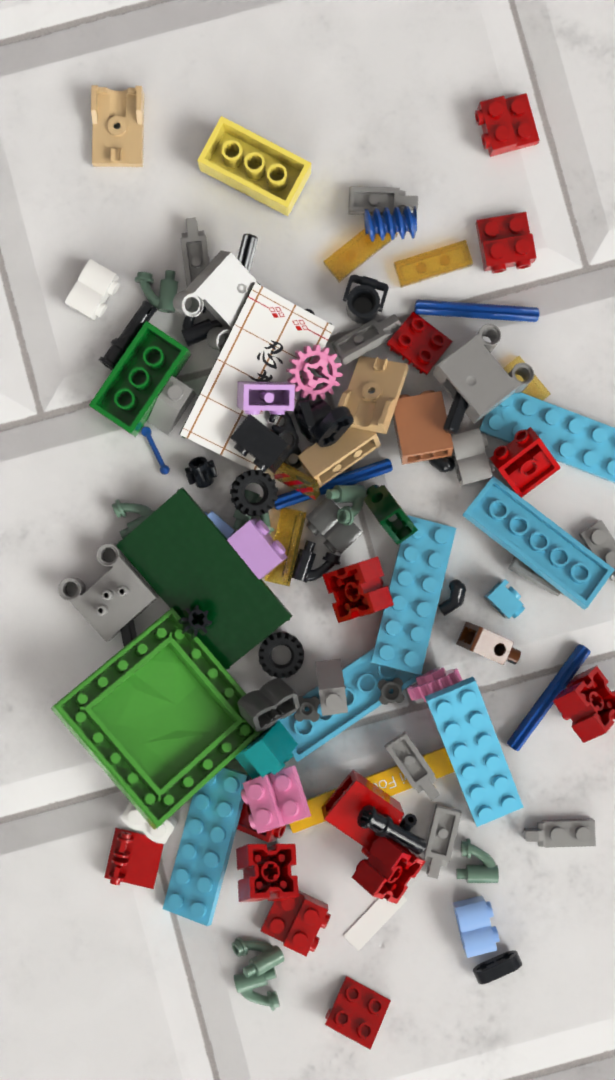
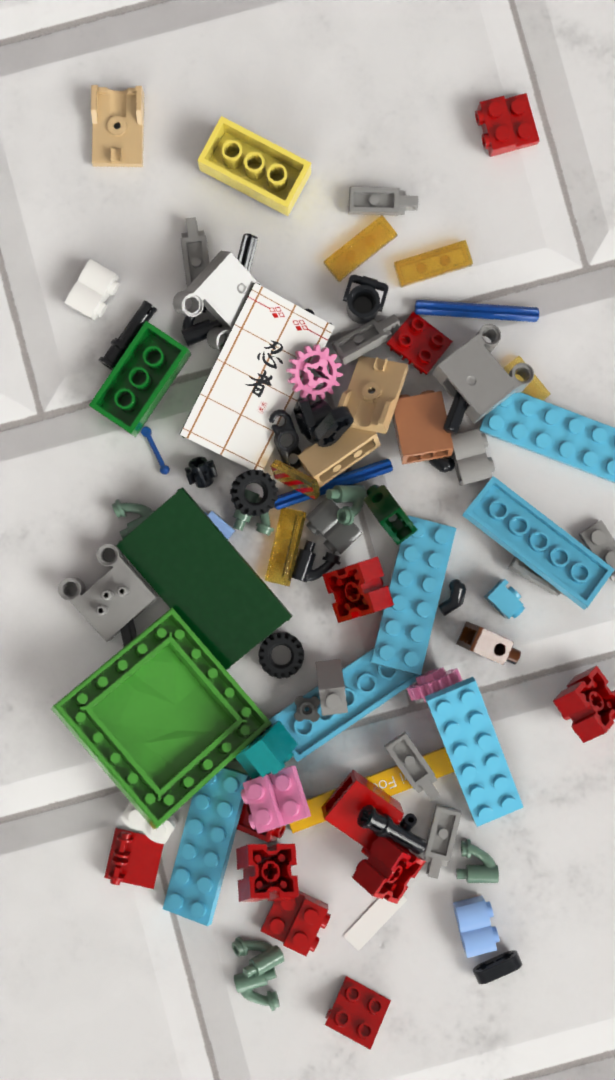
(167, 291): sand green plant -> none
(171, 405): light grey slope -> none
(193, 629): black gear -> none
(257, 547): lavender brick -> none
(261, 443): black brick -> none
(265, 396): lavender brick -> none
(267, 705): dark grey brick -> none
(384, 687): dark grey plate -> none
(390, 223): blue piece -> none
(506, 242): red plate -> none
(524, 462): red plate -> none
(545, 701): blue axle -> none
(562, 833): light grey hinge -> none

